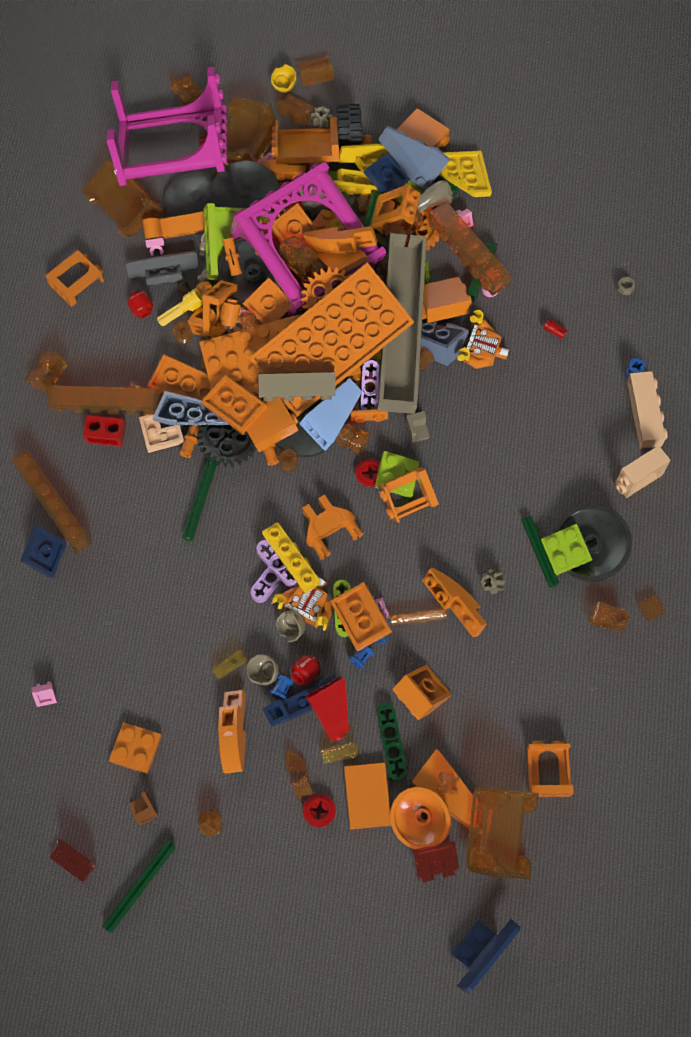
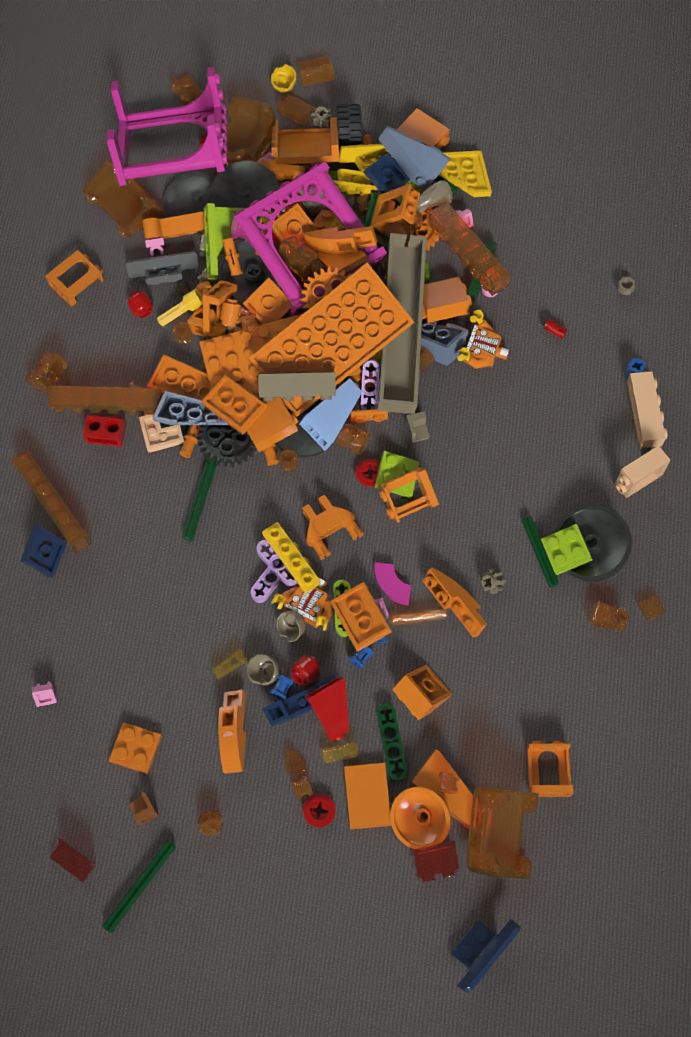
(391, 585): none -> dark pink tile

